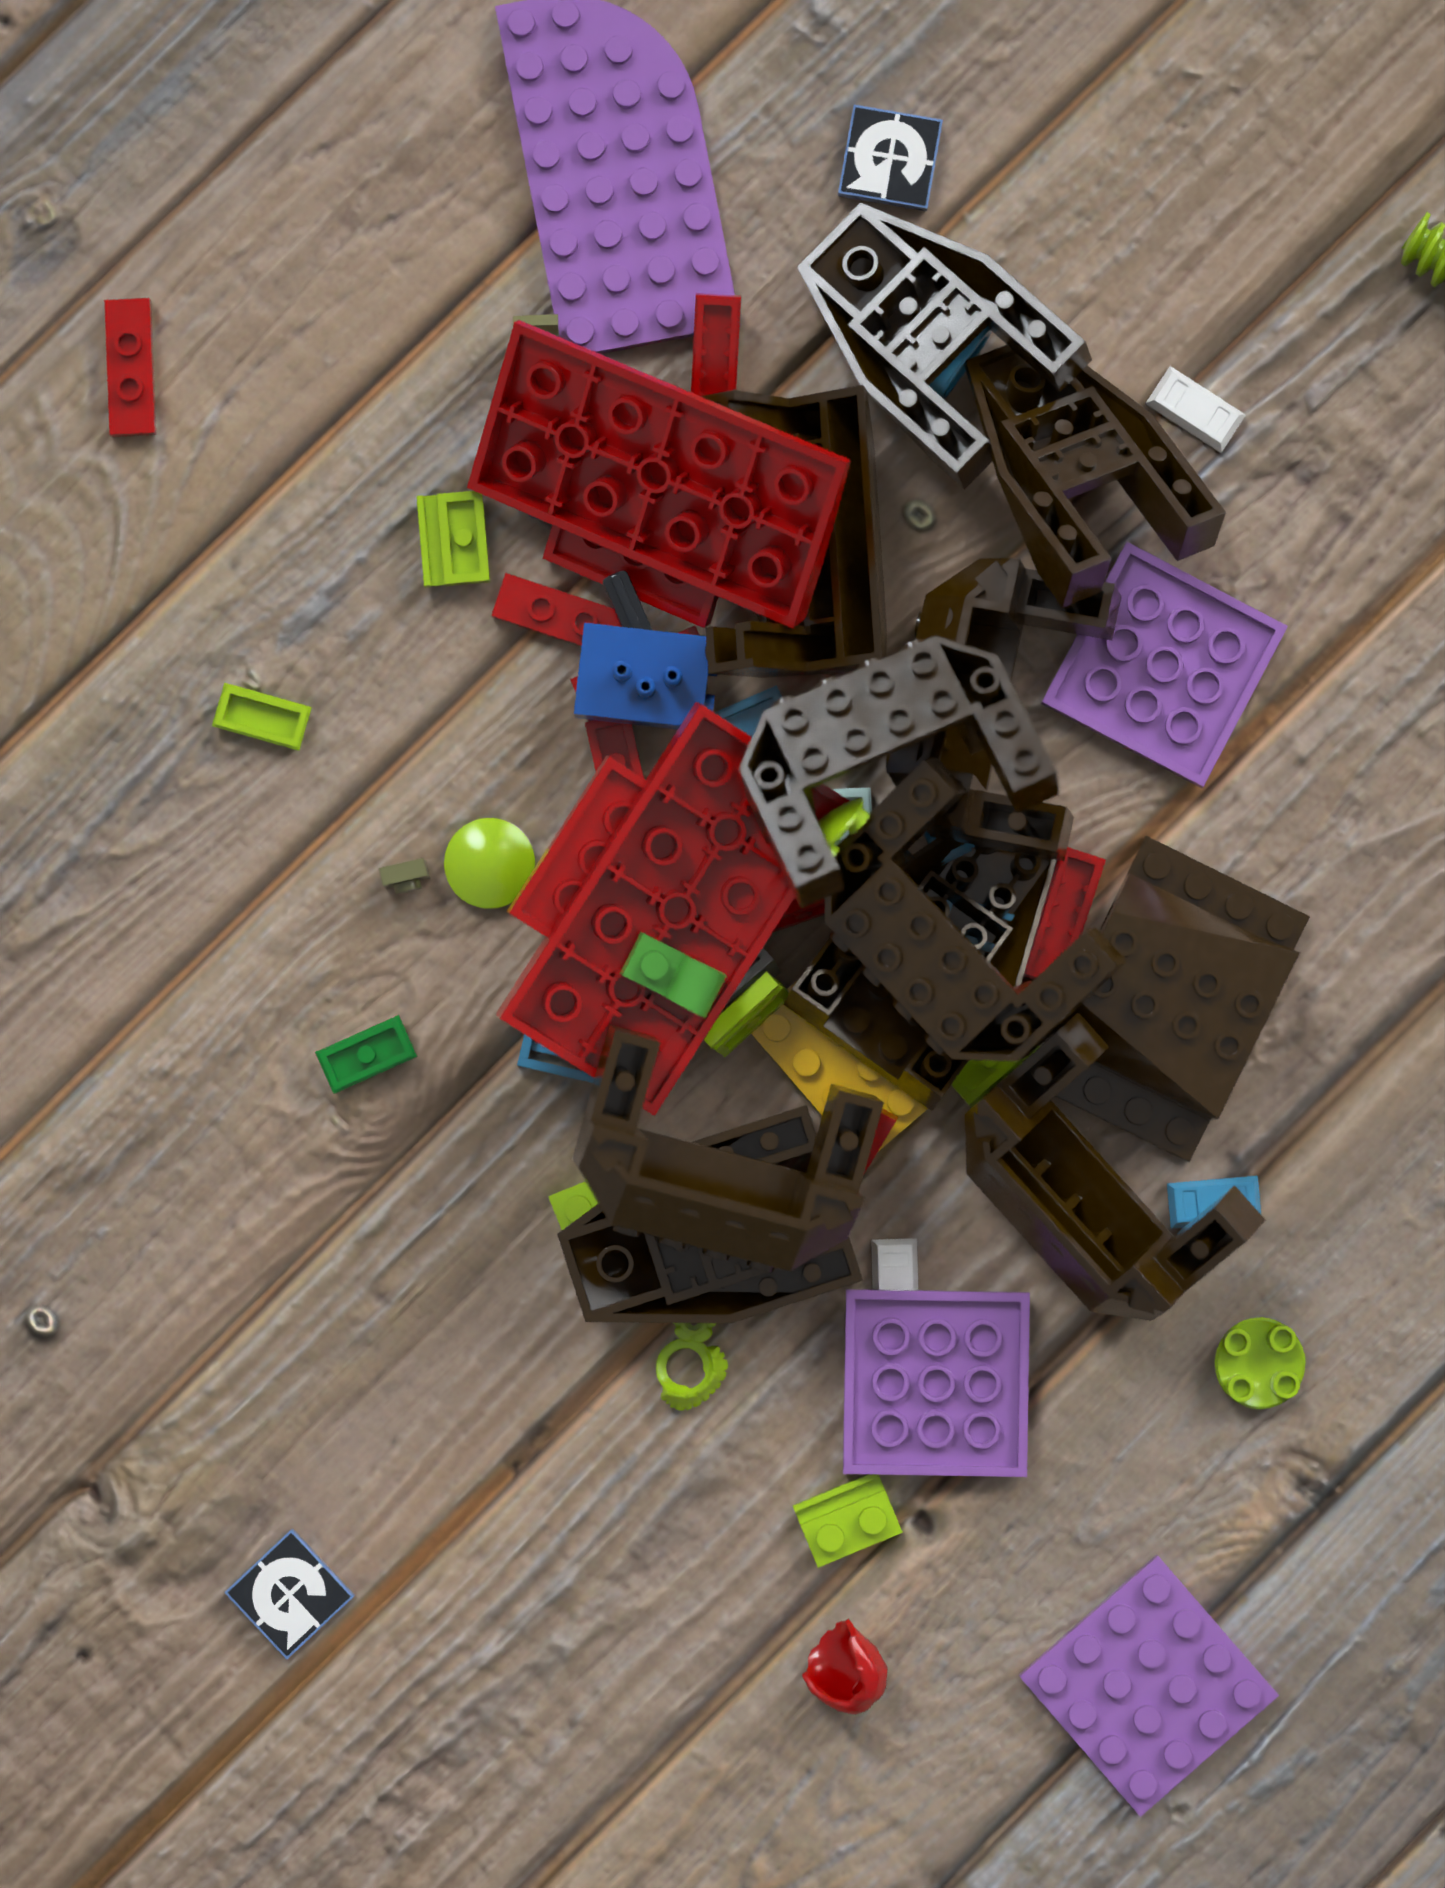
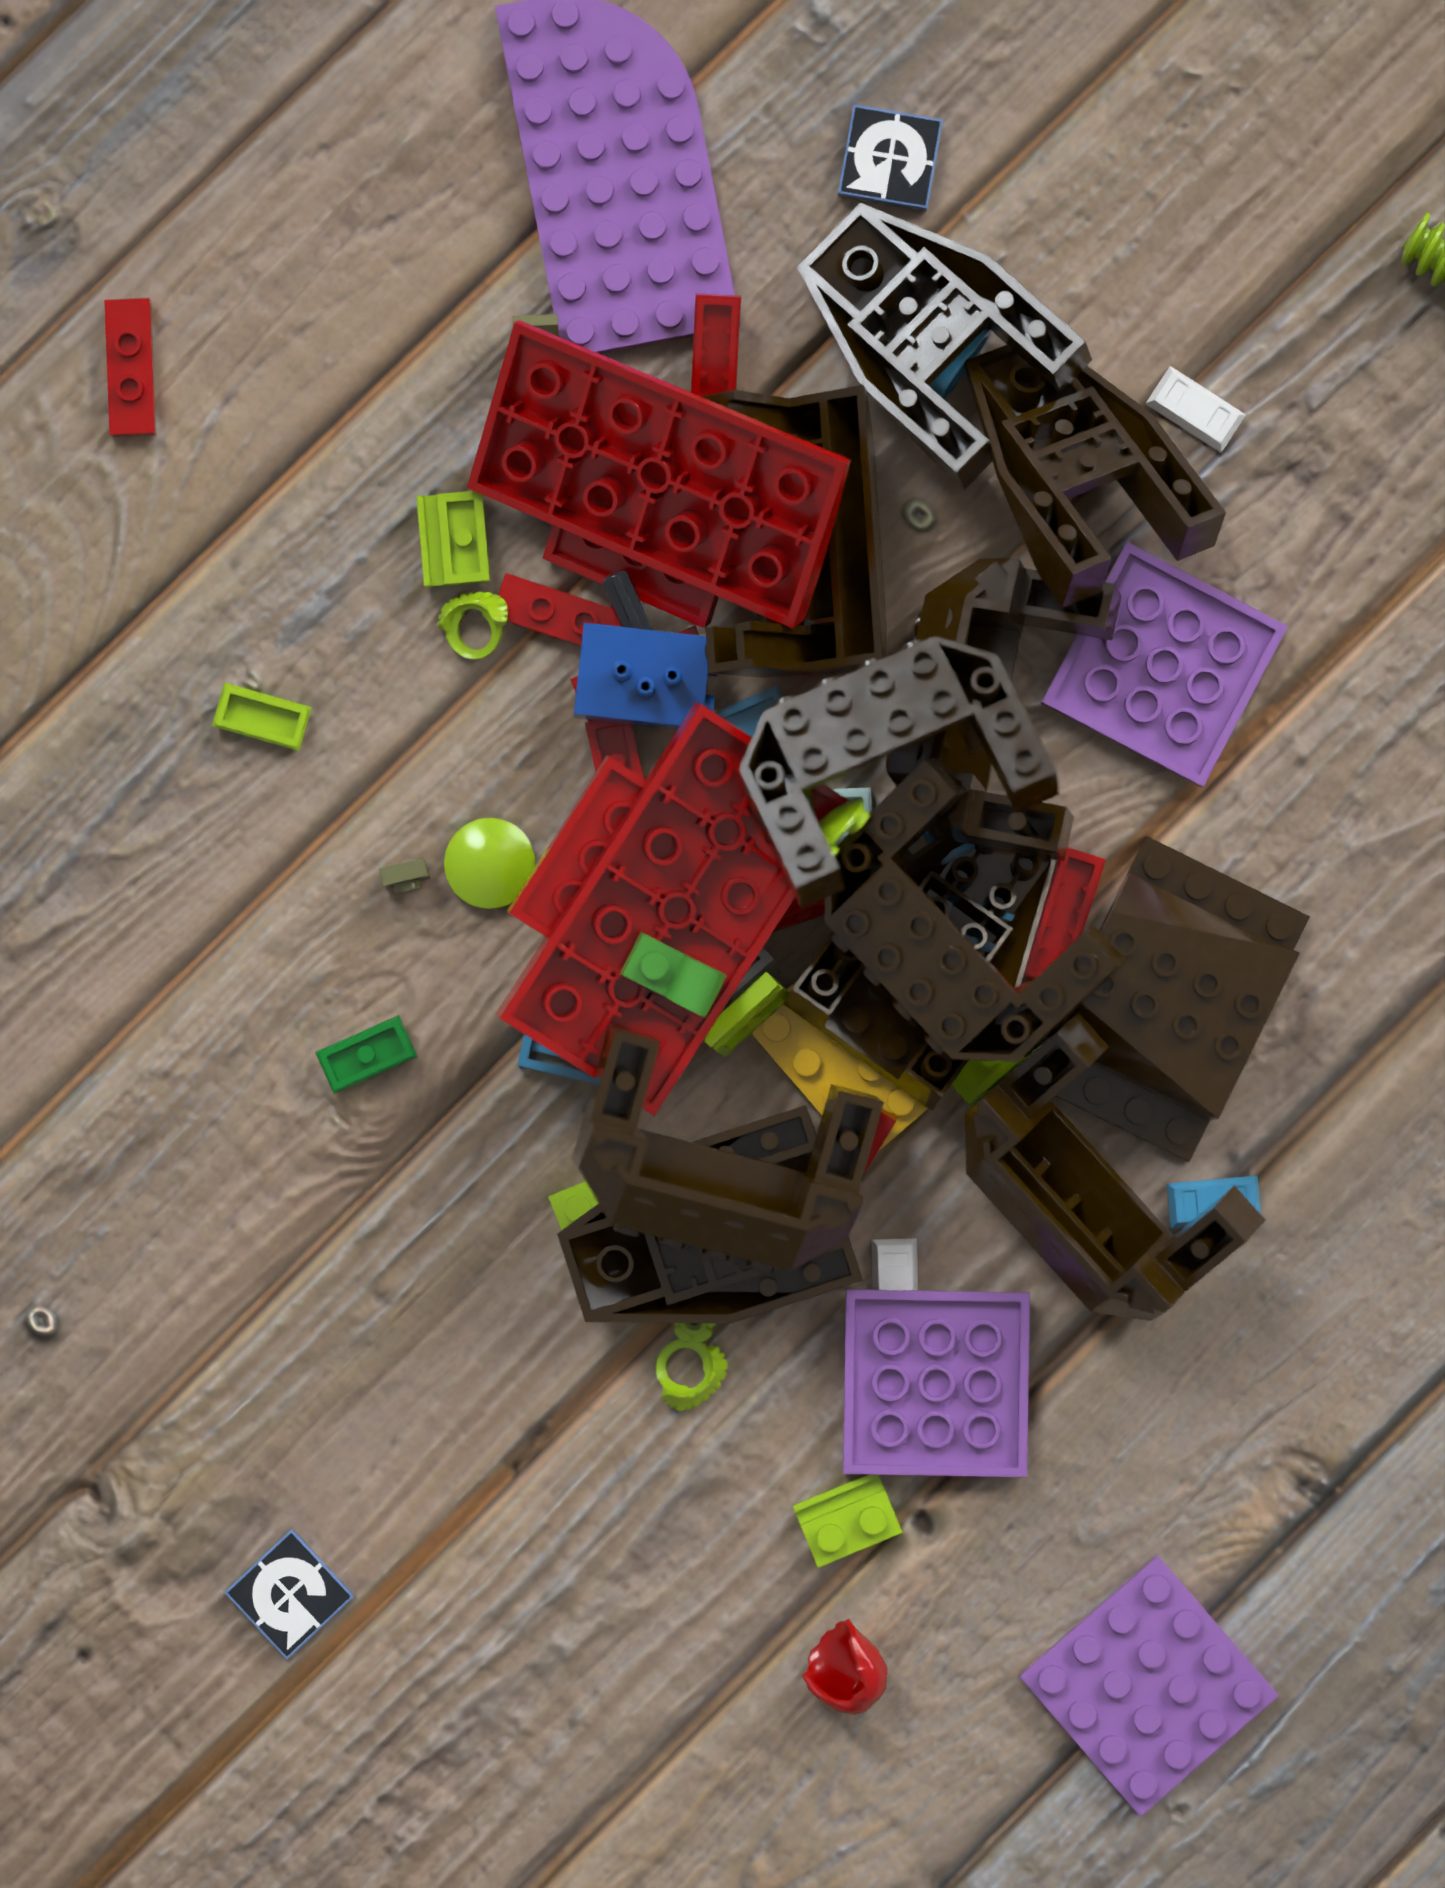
(452, 613): none -> lime piece
(1260, 1363): lime dish -> none

